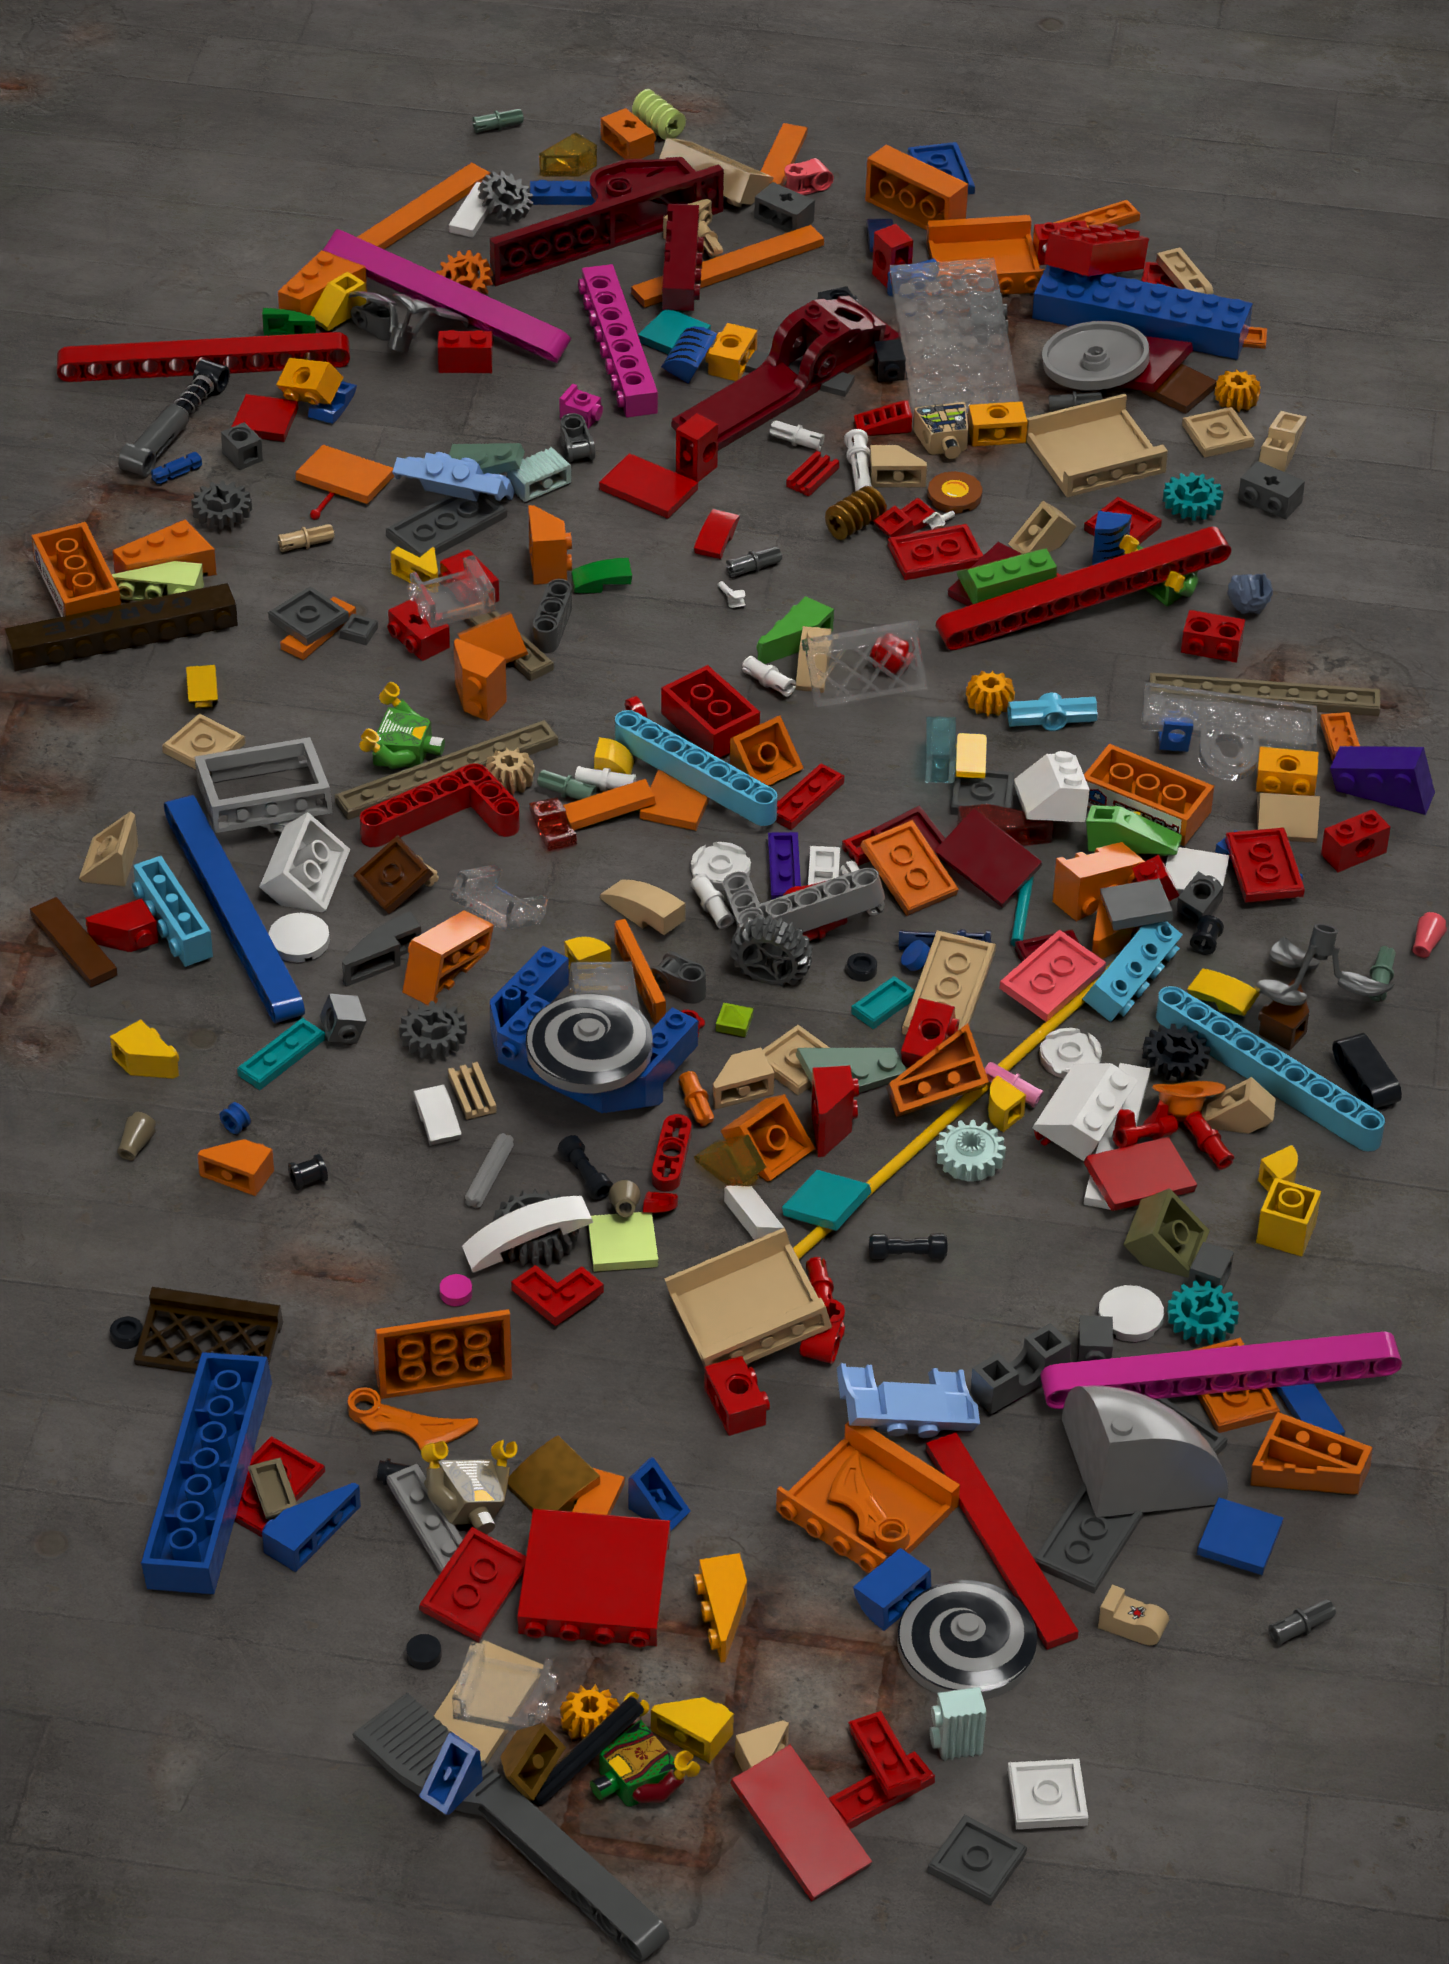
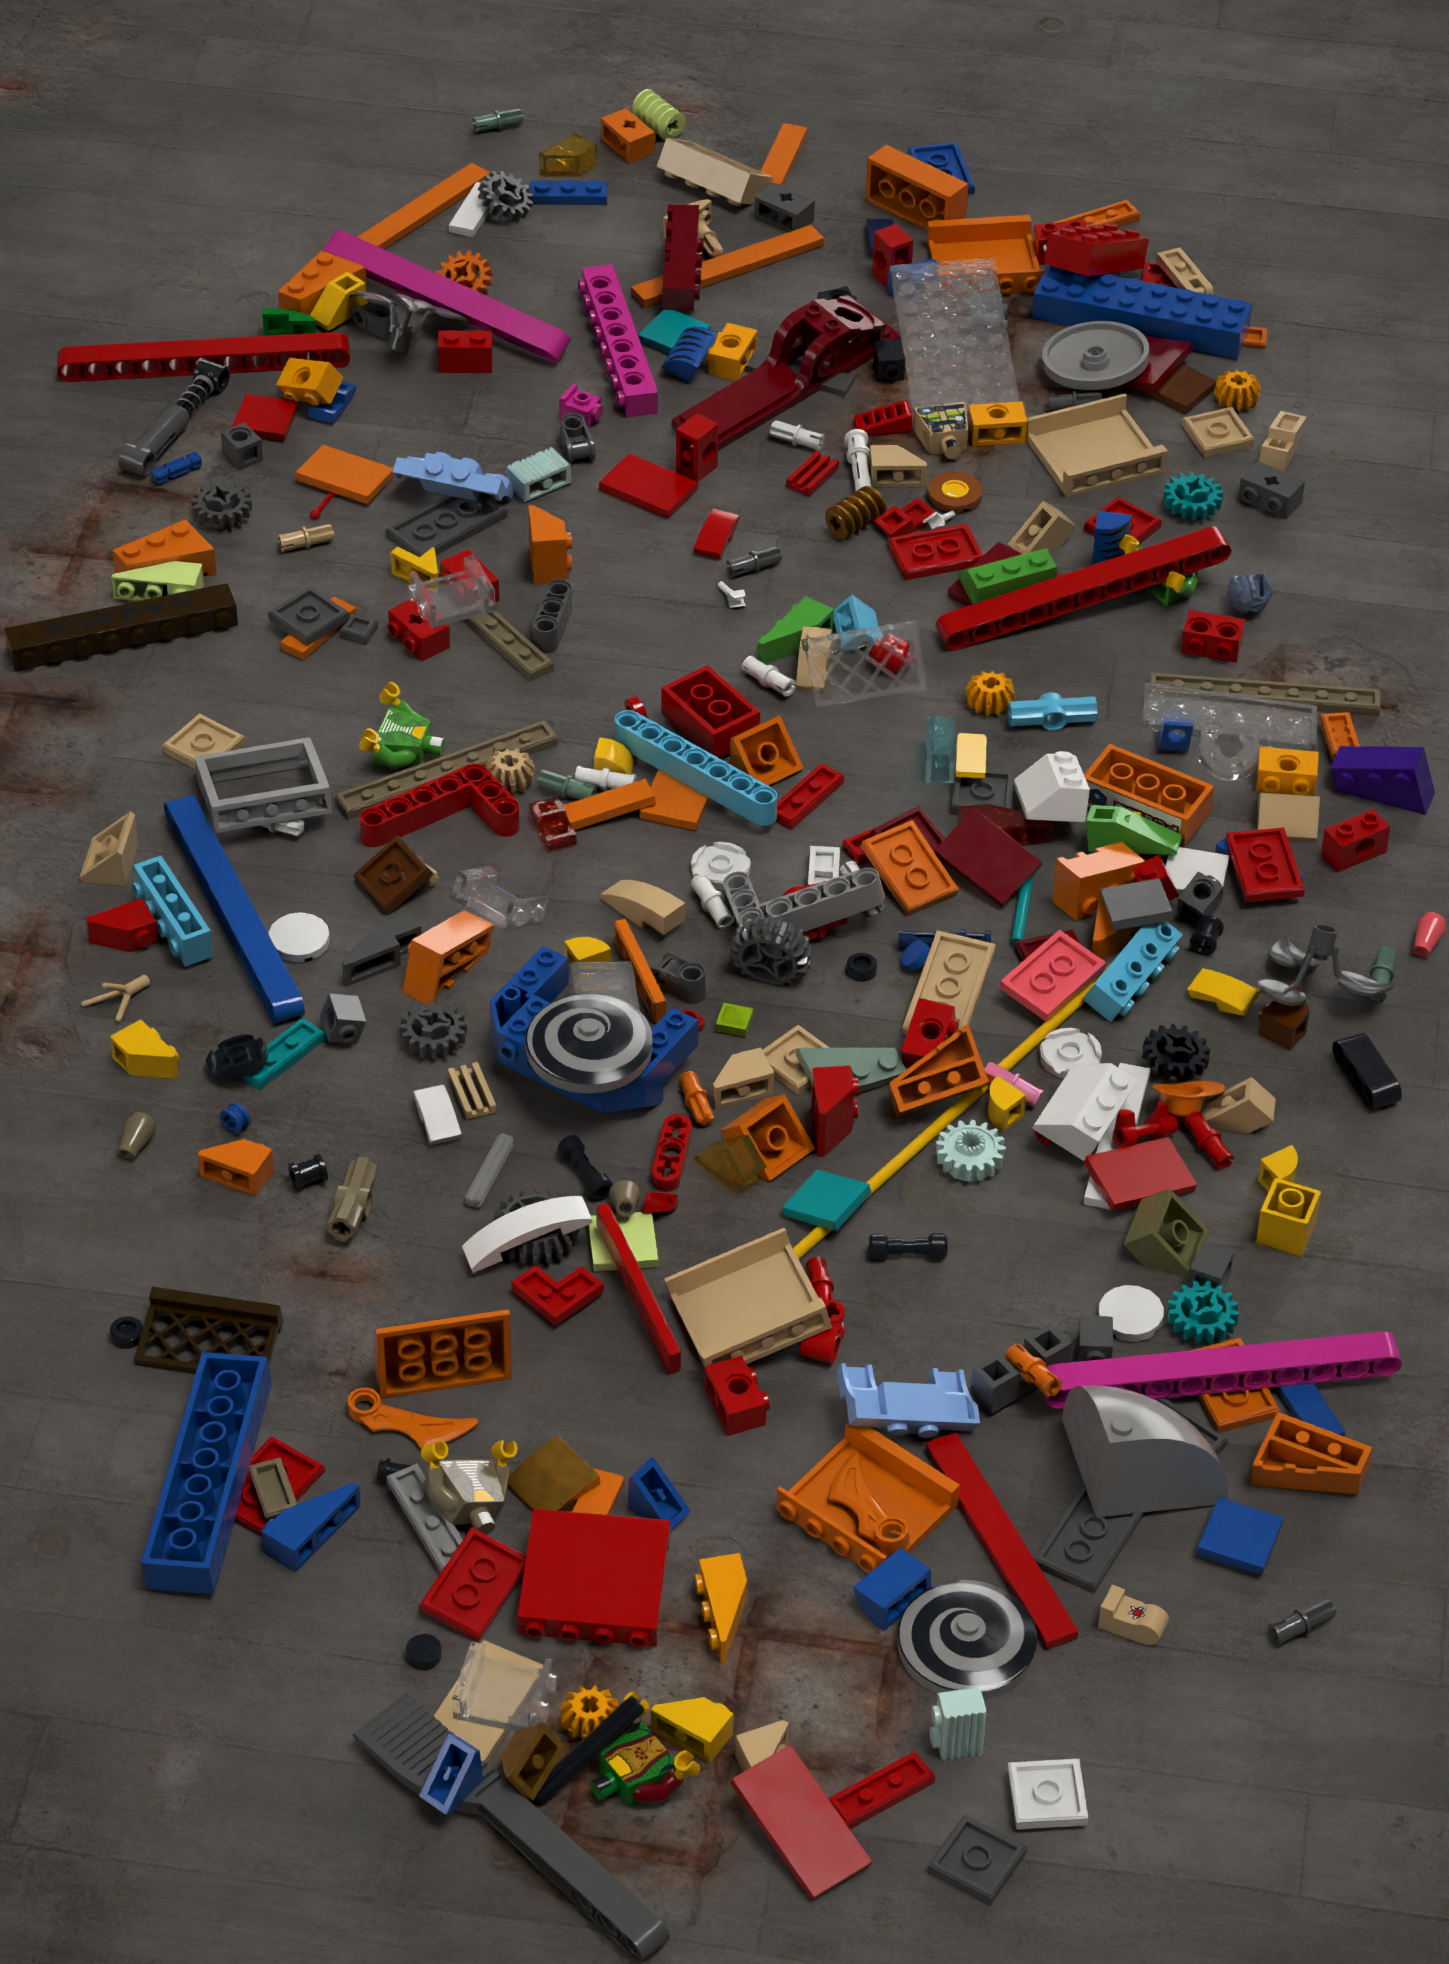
(73, 941): reddish brown tile -> none
(74, 570): orange brick -> none
(124, 990): none -> tan plant
(202, 685): yellow slope -> none
(237, 1057): none -> black tile
(305, 865): white slope -> none
(353, 1199): none -> dark tan piece
(456, 1290): dark pink tile -> none
(479, 679): orange slope -> none
(492, 458): sand green wing -> none
(497, 636): orange slope -> none
(593, 575): green slope -> none
(622, 193): dark red piece -> none
(638, 1288): none -> red tile
(751, 1211): white slope -> none
(783, 862): dark purple tile -> none
(808, 177): coral piece -> none
(853, 615): none -> medium azure panel
(883, 1002): teal tile -> none
(884, 1754): red tile -> none
(1033, 1370): none -> orange pin
(1274, 1070): medium azure beam -> none

